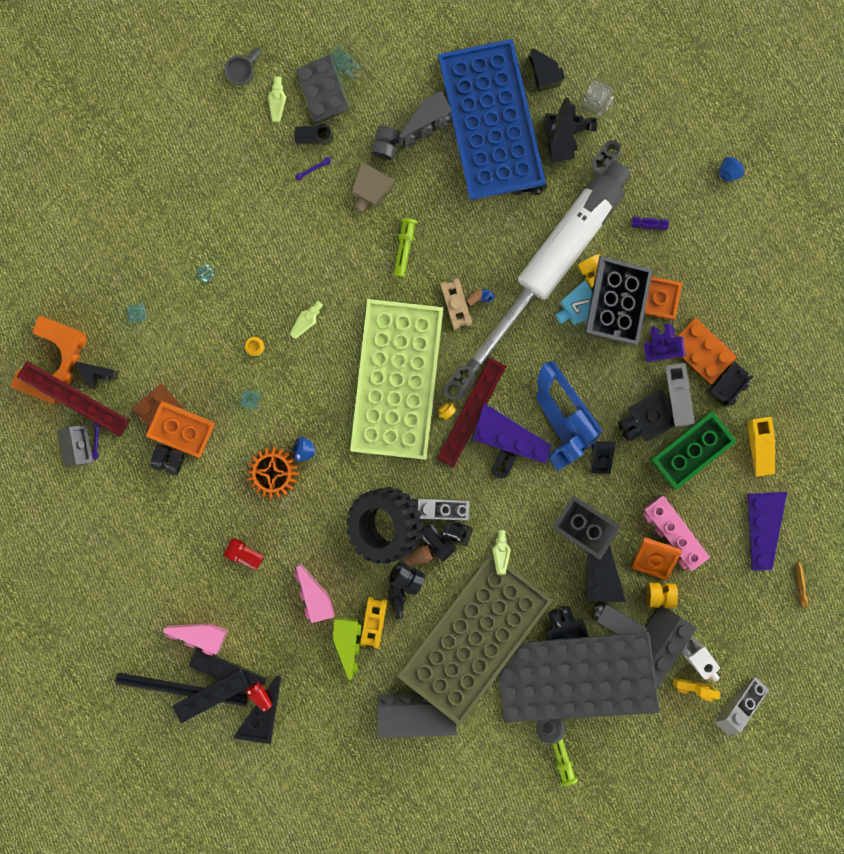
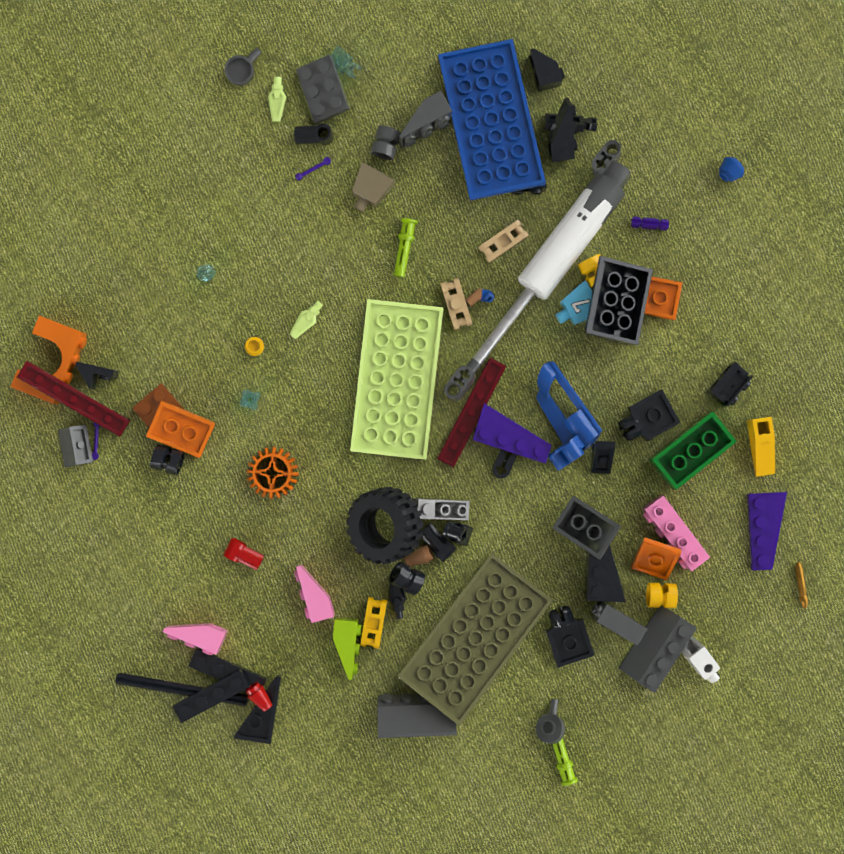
(141, 313): clear light blue plate -> none
(303, 449): blue cone -> none
(446, 410): yellow plate -> none
(501, 553): yellowish green piece -> none
(503, 241): none -> tan plate
(580, 678): dark grey plate -> none
(598, 98): clear brick -> none
(664, 345): dark purple plate -> none
(680, 394): light grey slope -> none
(705, 351): orange plate -> none
(705, 691): yellow plate -> none
(742, 707): light grey slope -> none

